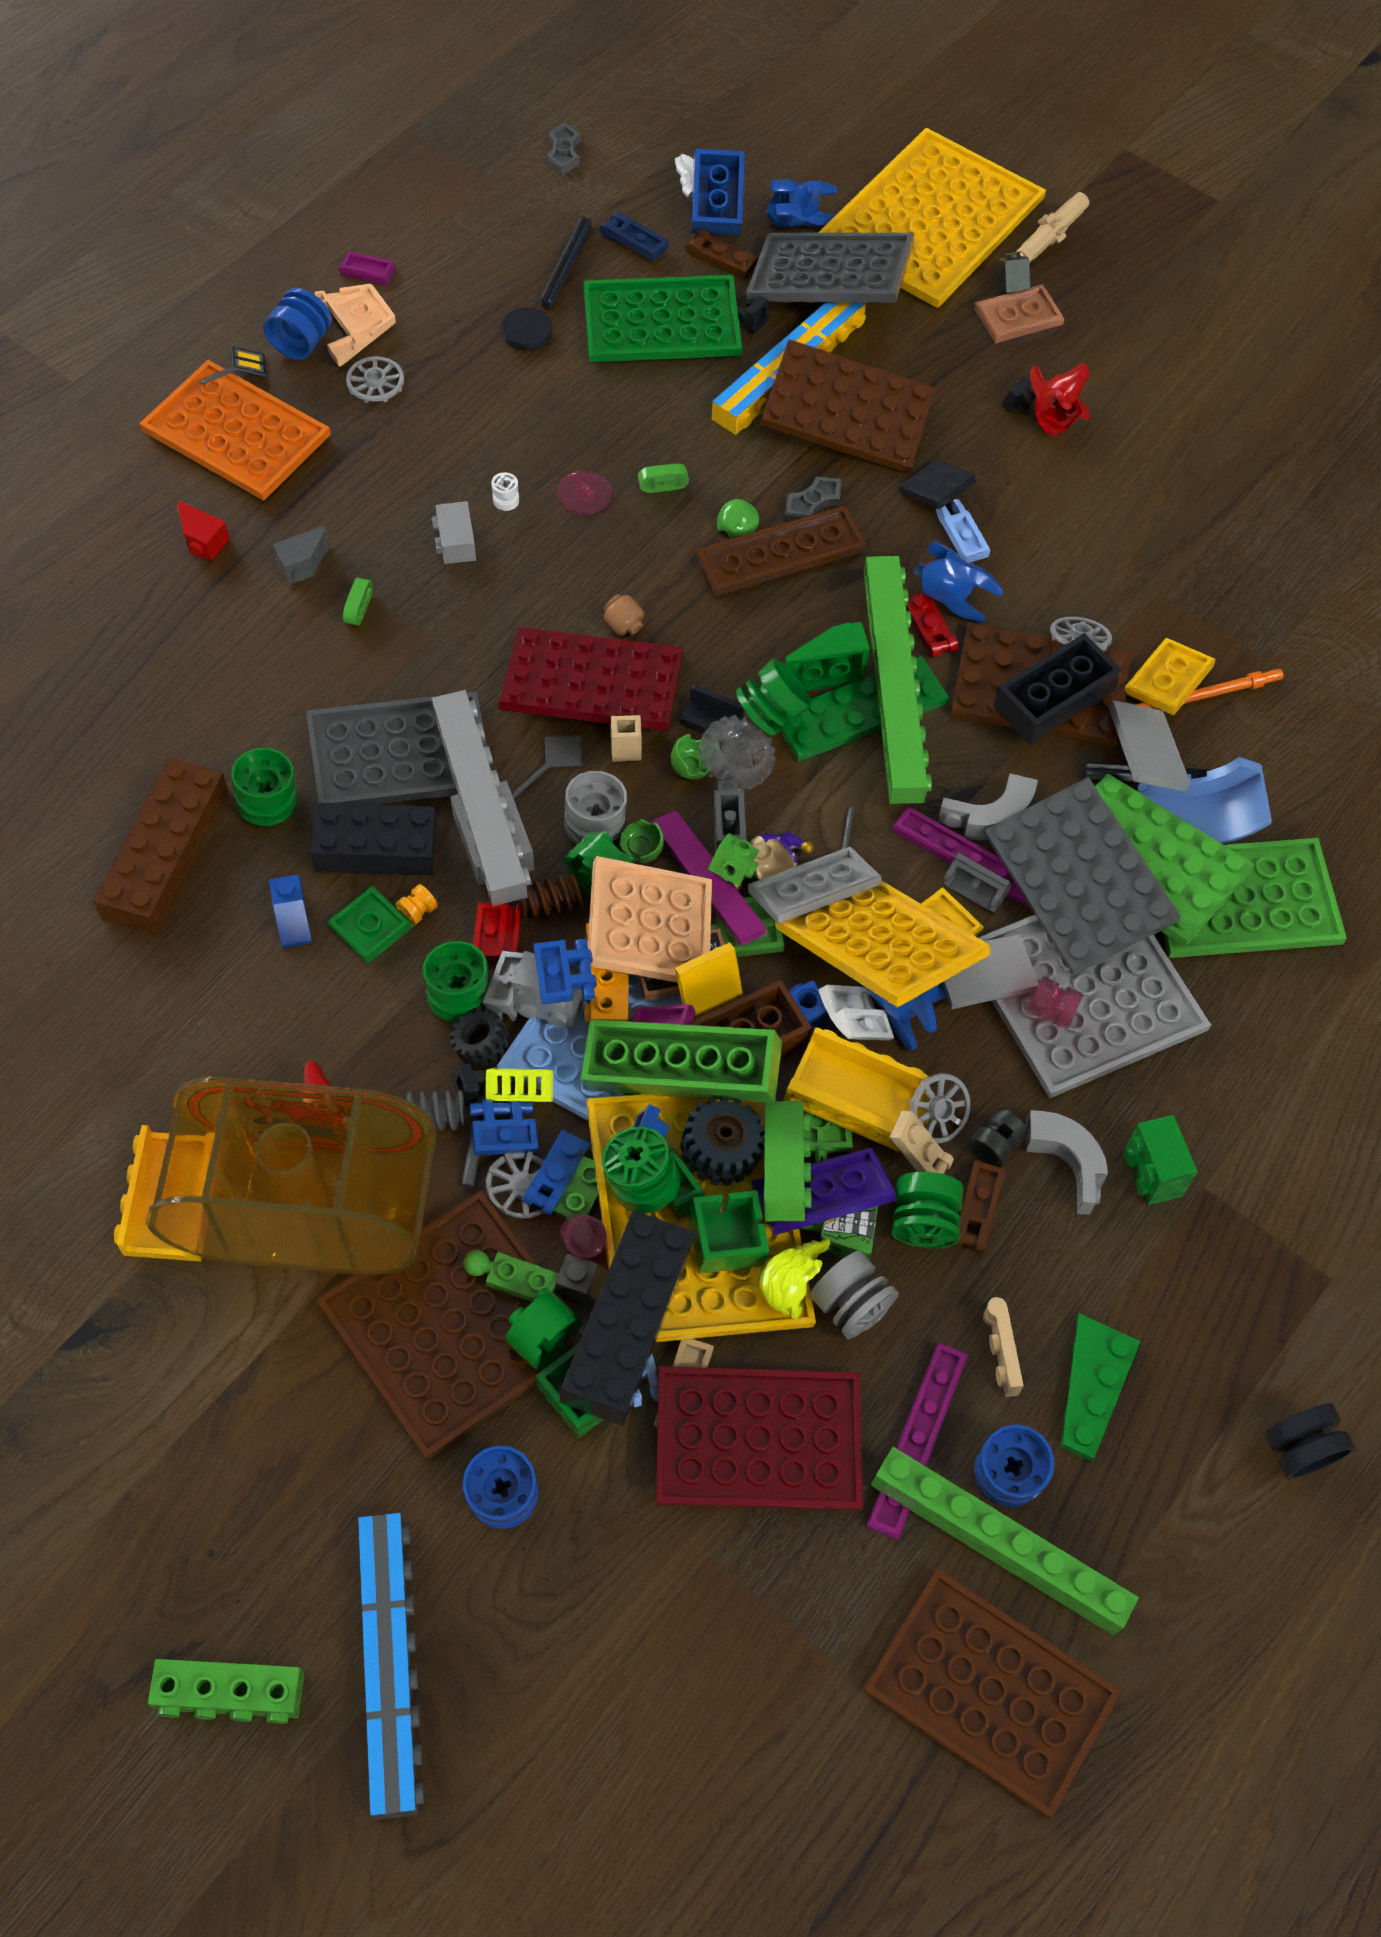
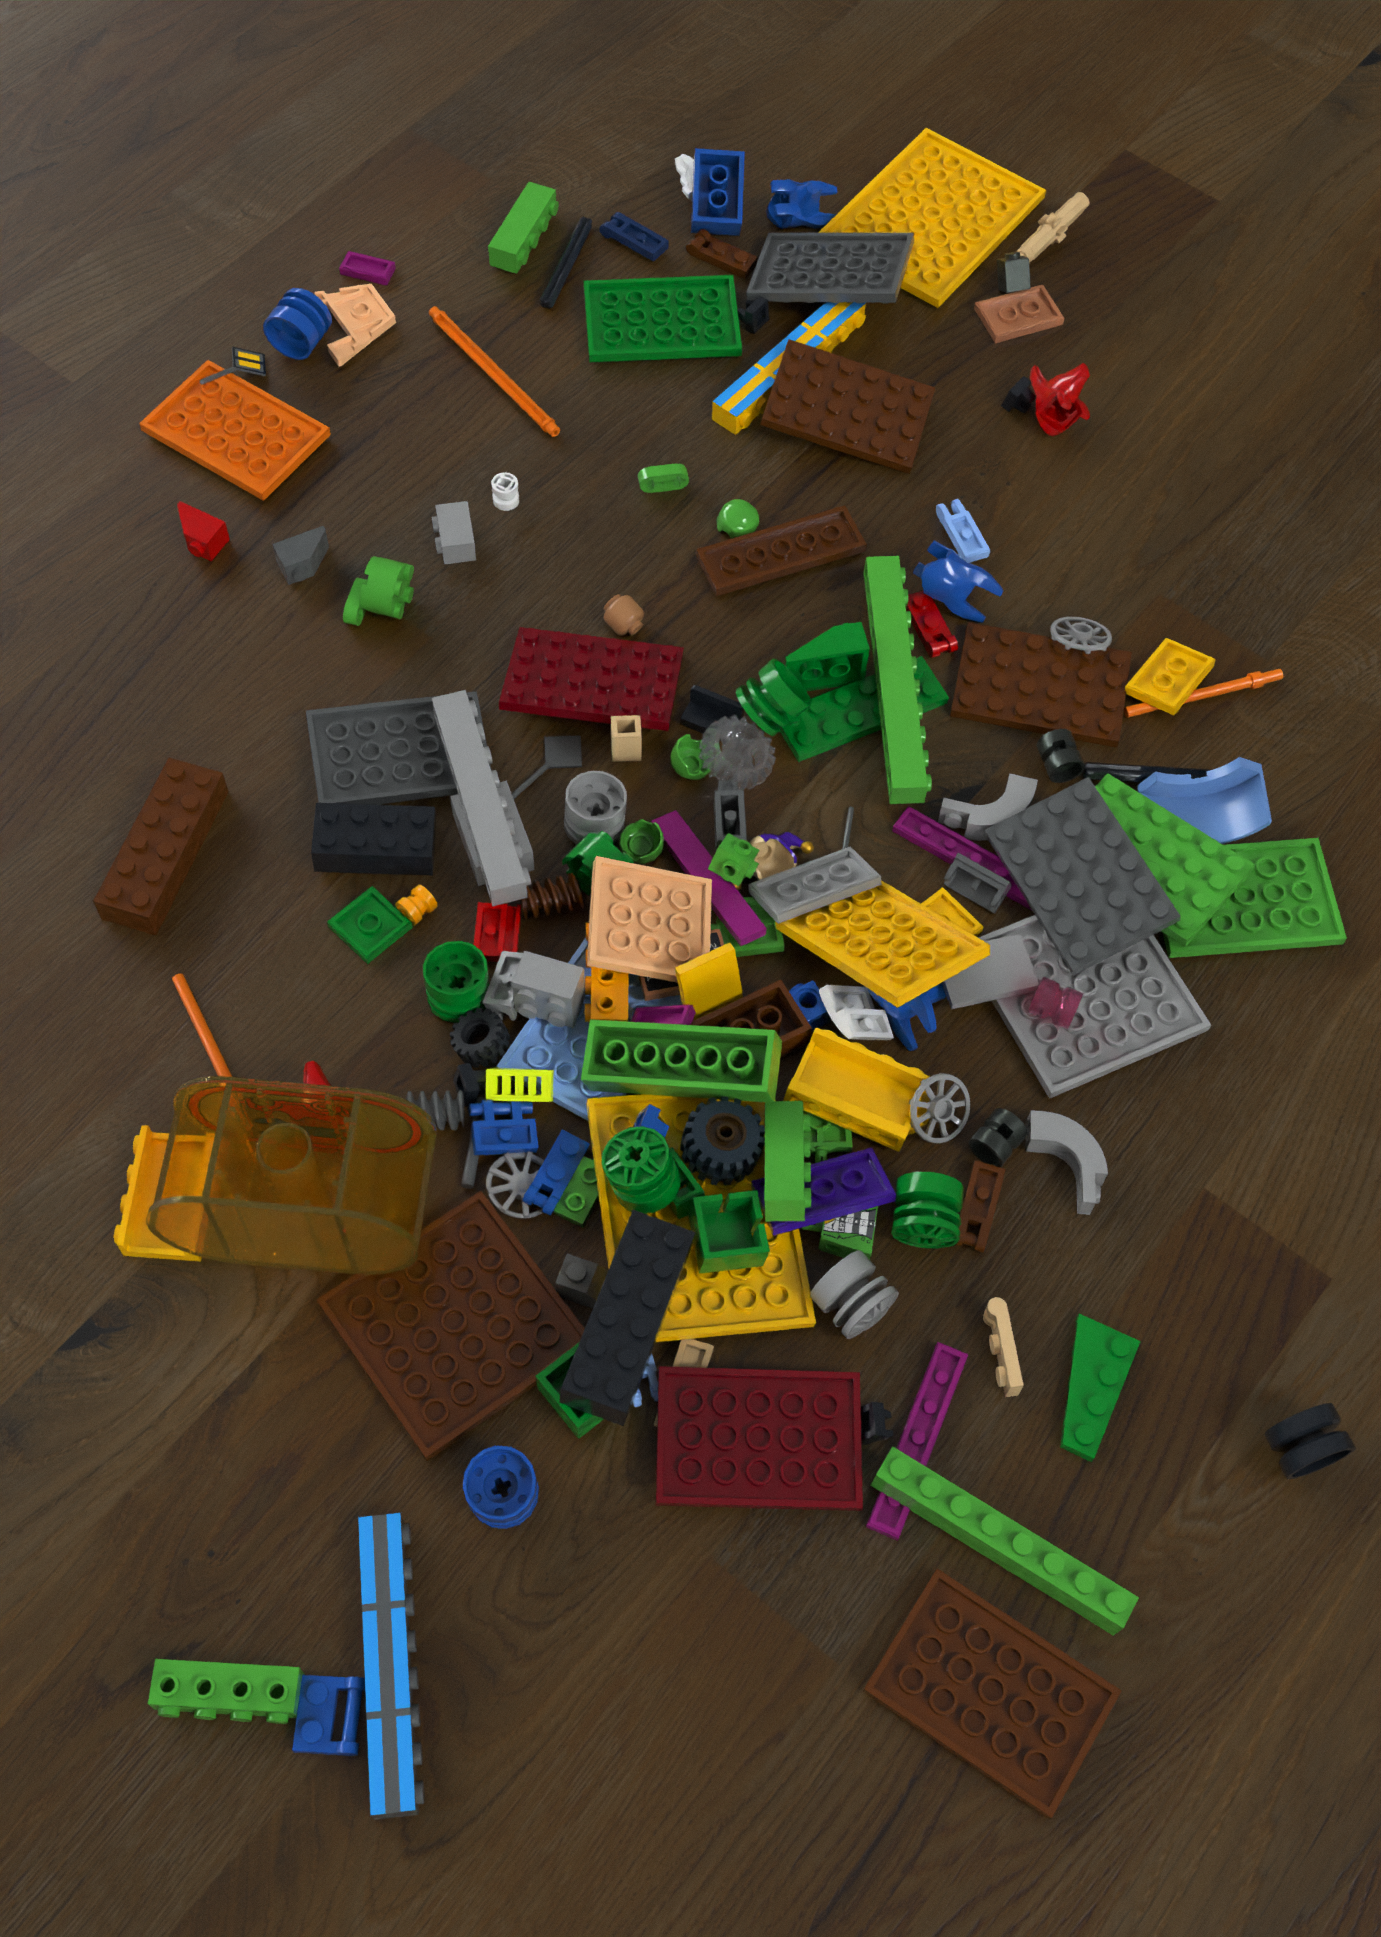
(201, 1026): none -> orange bar
(264, 786): green wheel -> none
(290, 911): blue slope -> none
(318, 1711): none -> blue plate
(374, 379): light grey wheel -> none
(387, 587): none -> bright green brick
(498, 375): none -> orange piece
(510, 1274): bright green plate -> none
(523, 227): none -> bright green brick
(527, 328): black tile -> none
(542, 1329): green brick -> none
(554, 973): blue plate -> none
(562, 156): dark grey tile -> none
(583, 1235): clear pink wheel -> none
(584, 492): clear pink piece -> none
(787, 1274): neon yellow hair -> none
(820, 494): dark grey tile -> none
(873, 1423): none -> black tile
(919, 1145): tan plate -> none
(937, 483): black tile -> none
(1020, 1448): blue wheel -> none
(1057, 688): black brick -> none
(1060, 755): none -> pearl dark grey wheel
(1149, 746): light grey tile -> none
(1159, 1160): green brick -> none

